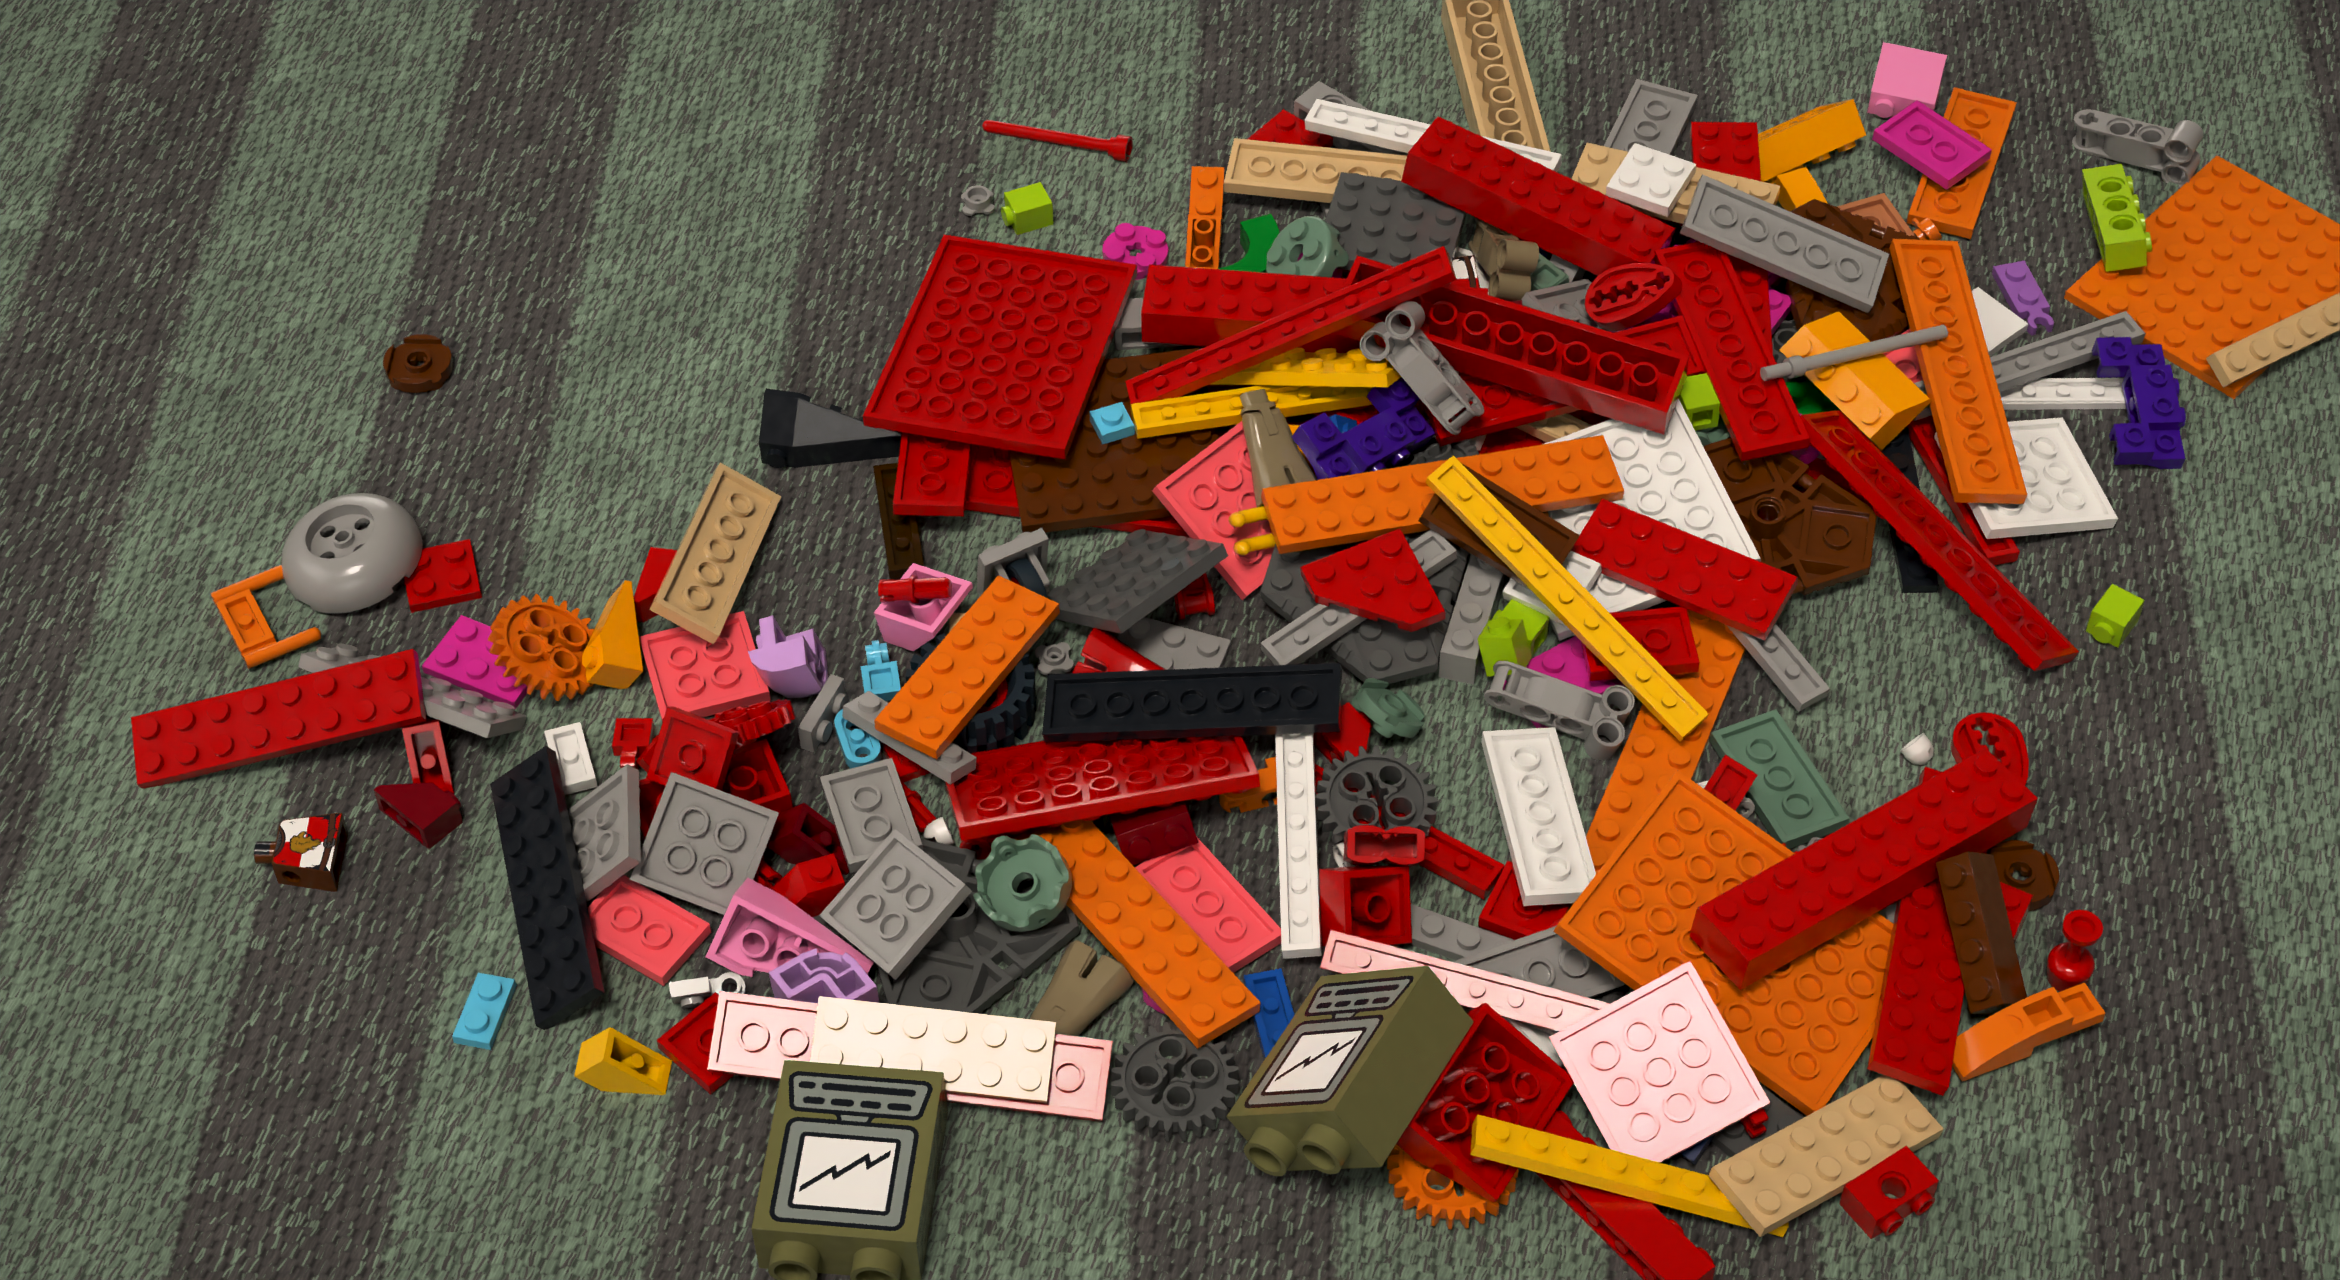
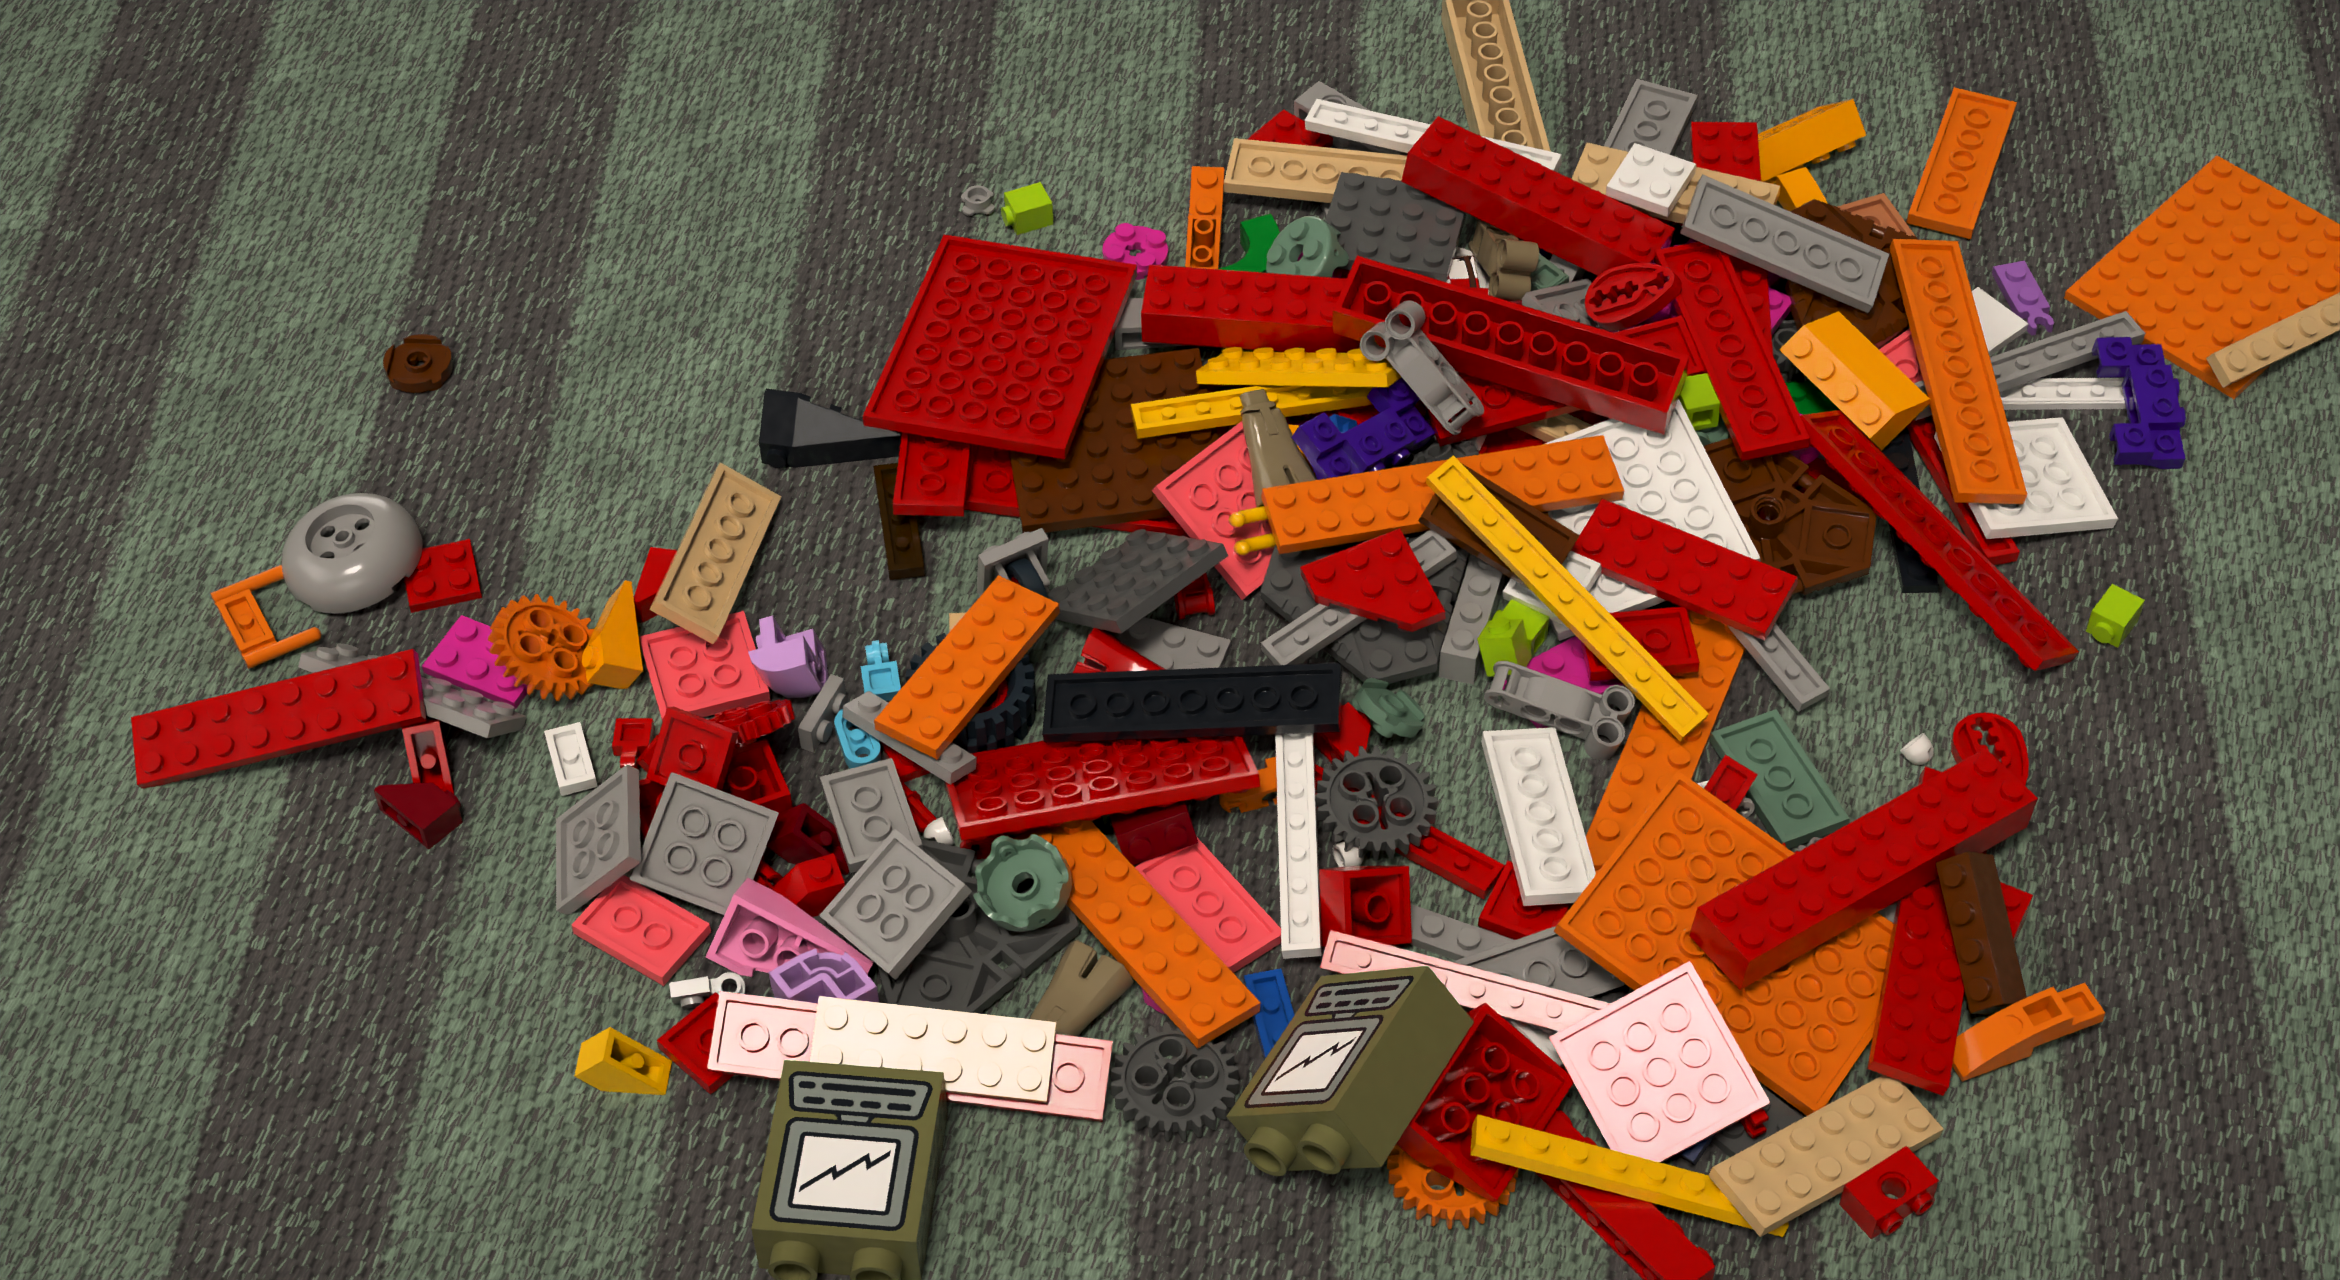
(307, 851): torso -> none
(484, 1011): medium azure plate -> none
(546, 889): black plate -> none
(914, 589): red axle -> none
(916, 624): bright pink slope -> none
(1054, 666): light grey plate -> none
(1112, 423): medium azure plate -> none
(1116, 146): red piece -> none
(1294, 328): red plate -> none
(1395, 847): red brick -> none
(1797, 366): light grey bar -> none
(1903, 78): bright pink slope -> none
(1926, 230): orange plate -> none
(1931, 144): dark pink plate -> none
(2040, 869): reddish brown plate -> none
(2070, 961): red piece -> none
(2116, 217): lime brick -> none
(2141, 143): light grey piece -> none

